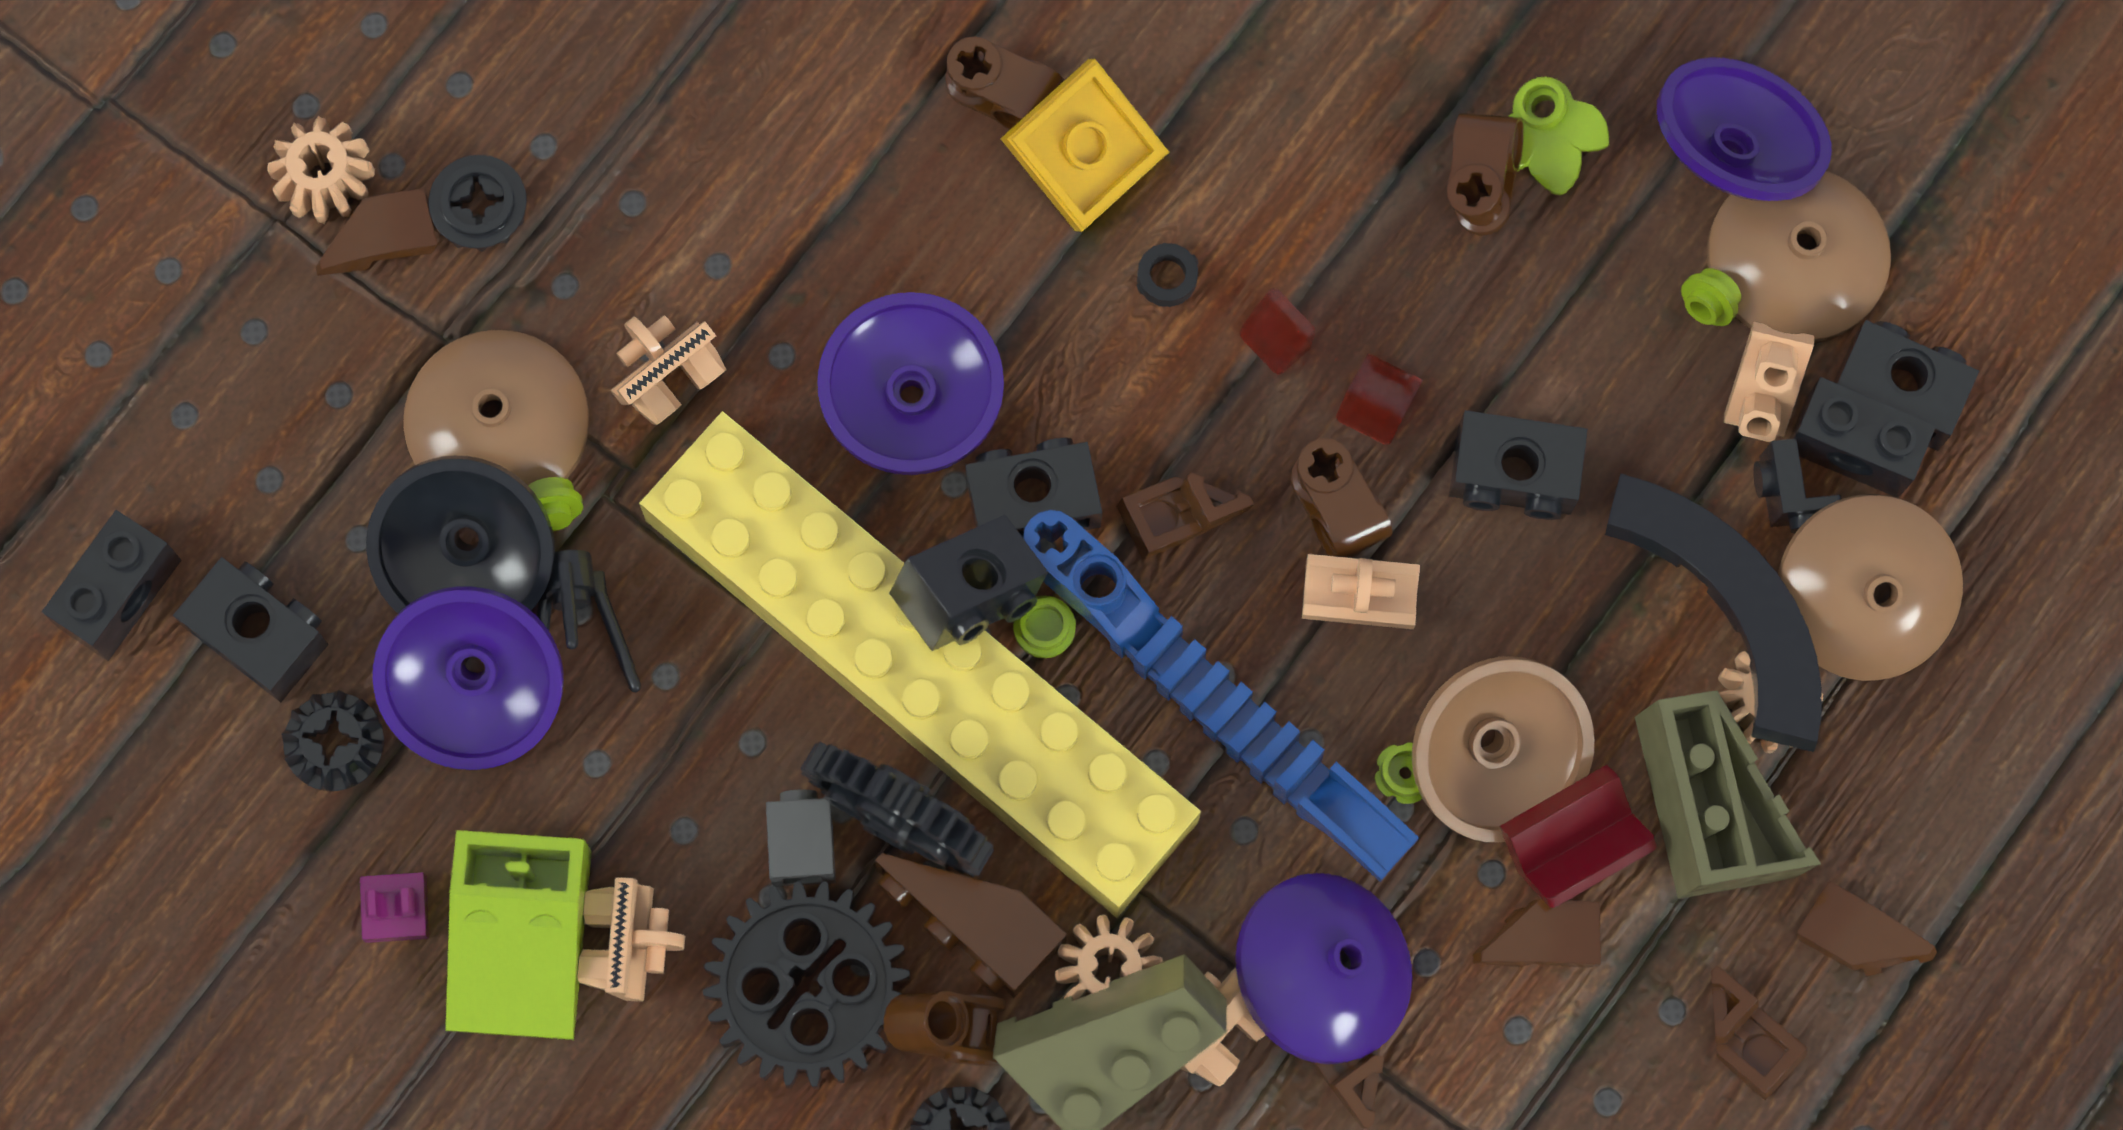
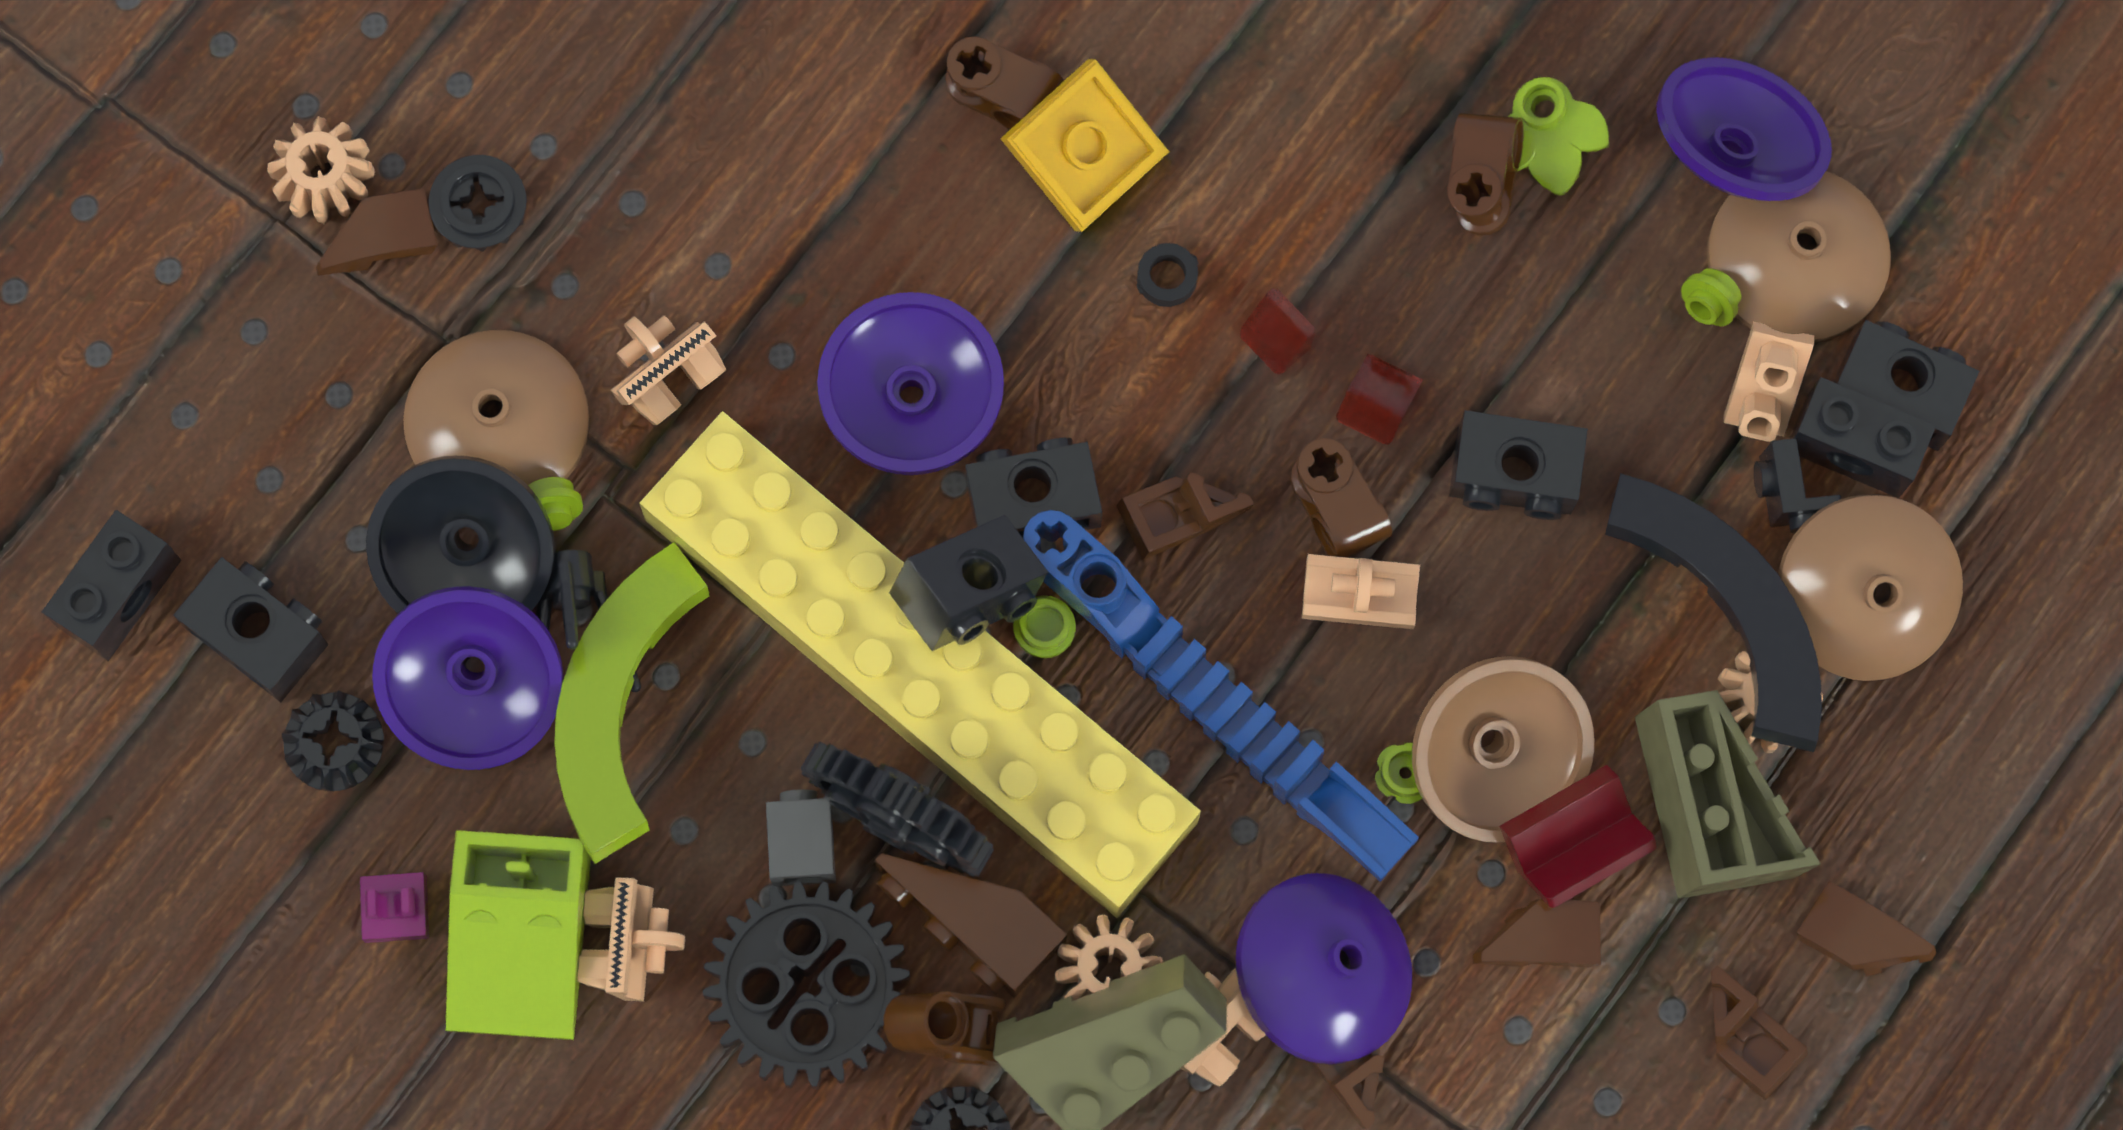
(597, 693): none -> lime tile

